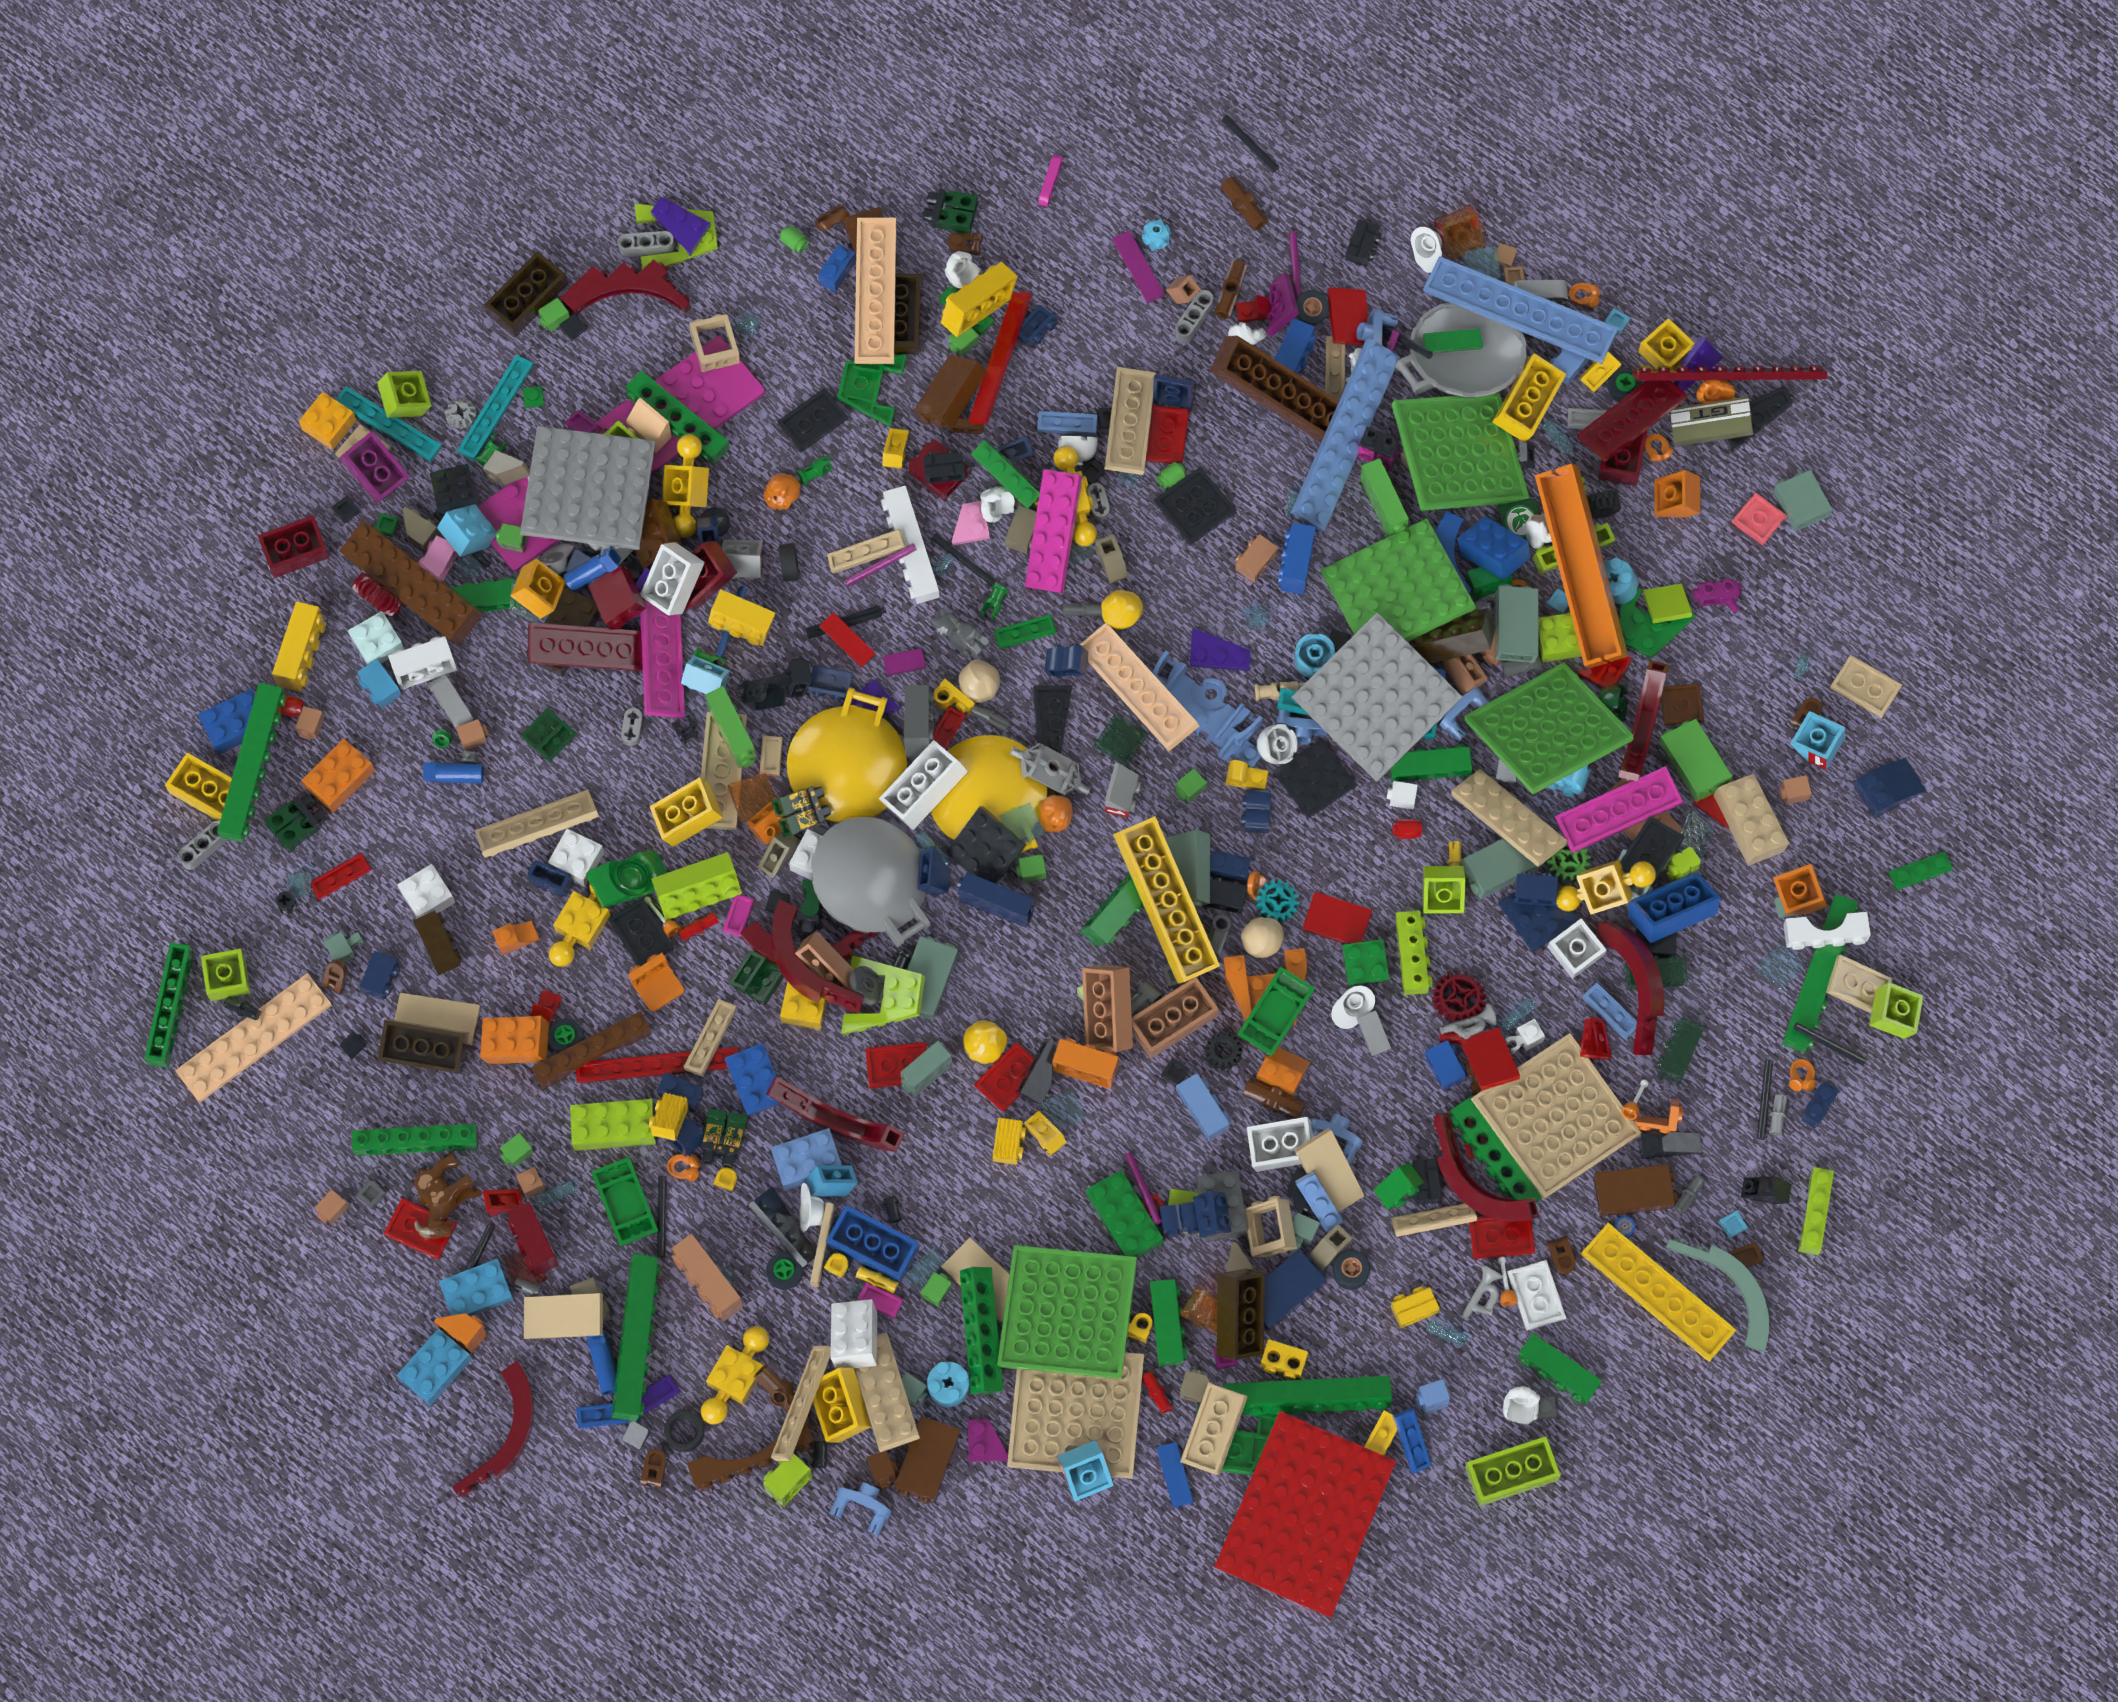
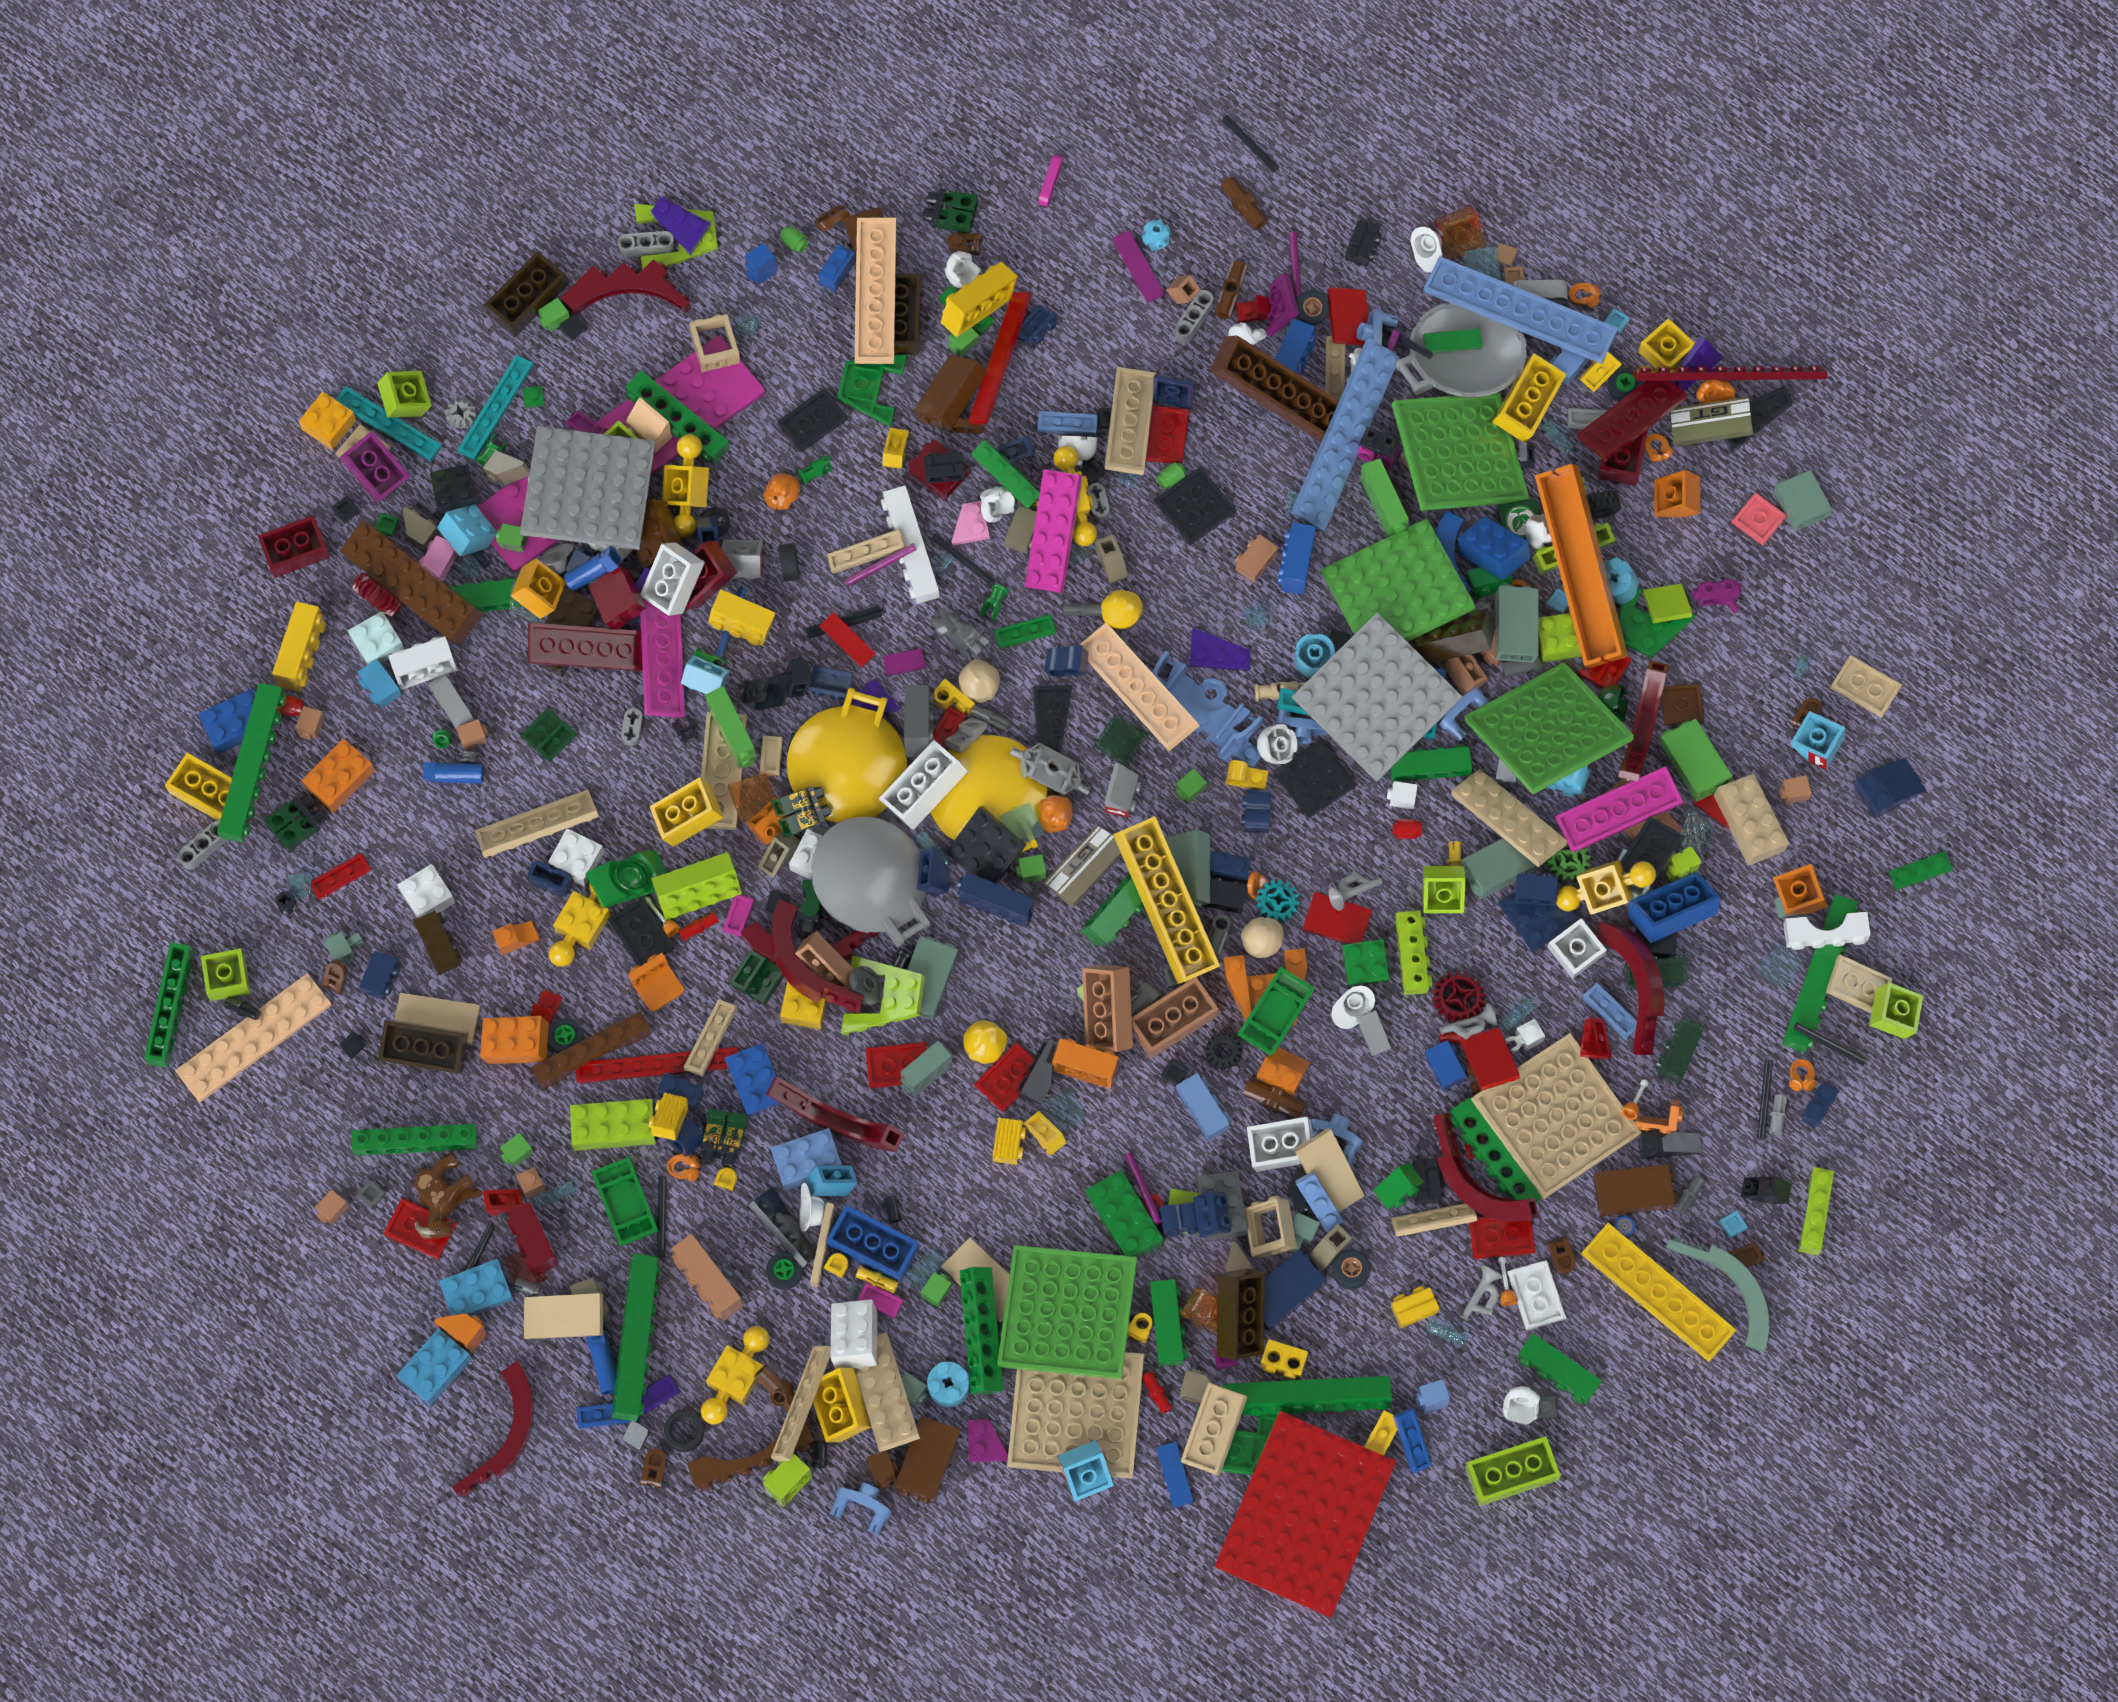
(760, 264): none -> blue brick
(968, 733): none -> light grey slope
(1084, 866): none -> dark tan slope
(1338, 897): none -> light grey piece

